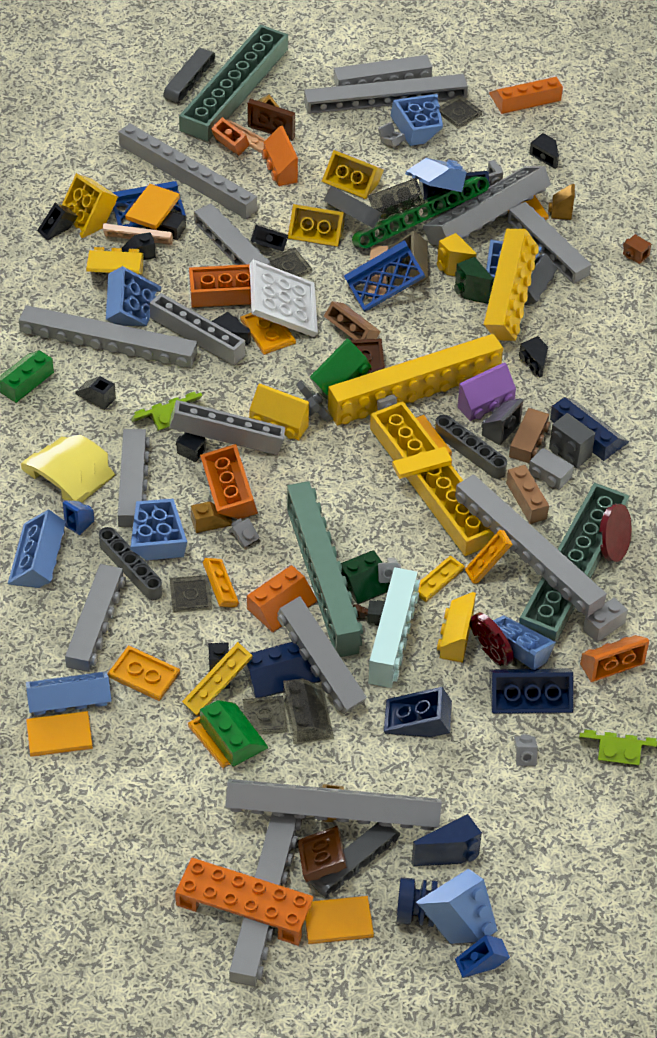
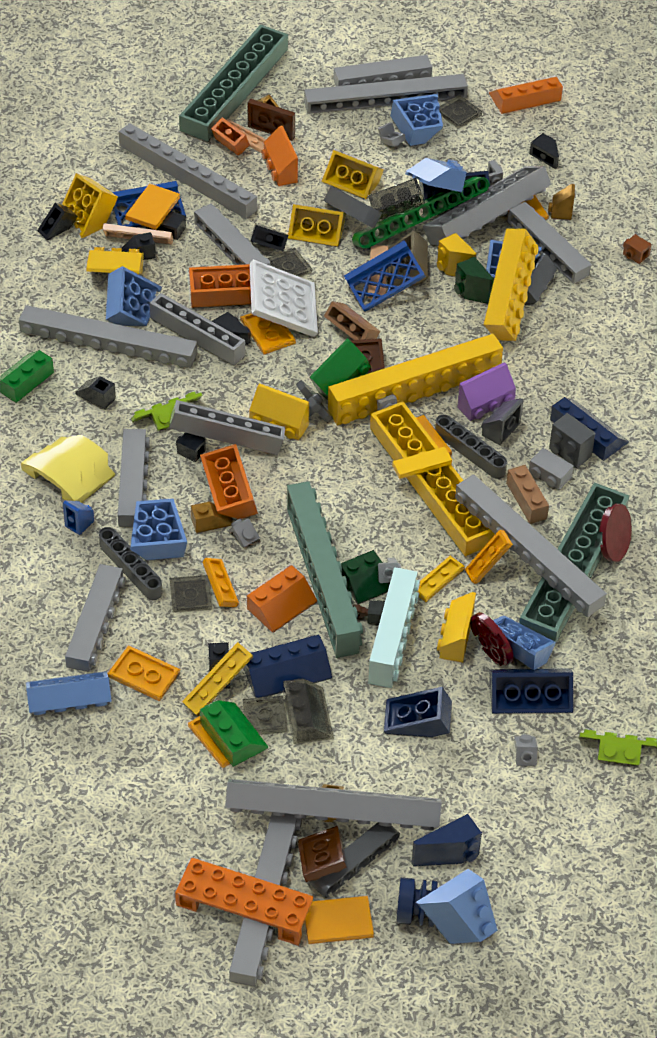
(37, 550): medium blue slope -> none
(59, 733): light orange tile -> none
(188, 75): dark grey beam -> none
(321, 655): light grey brick -> none
(482, 956): blue slope -> none
(529, 435): medium nougat brick -> none
(534, 353): black slope -> none
(605, 620): light grey brick -> none
(614, 657): orange slope -> none

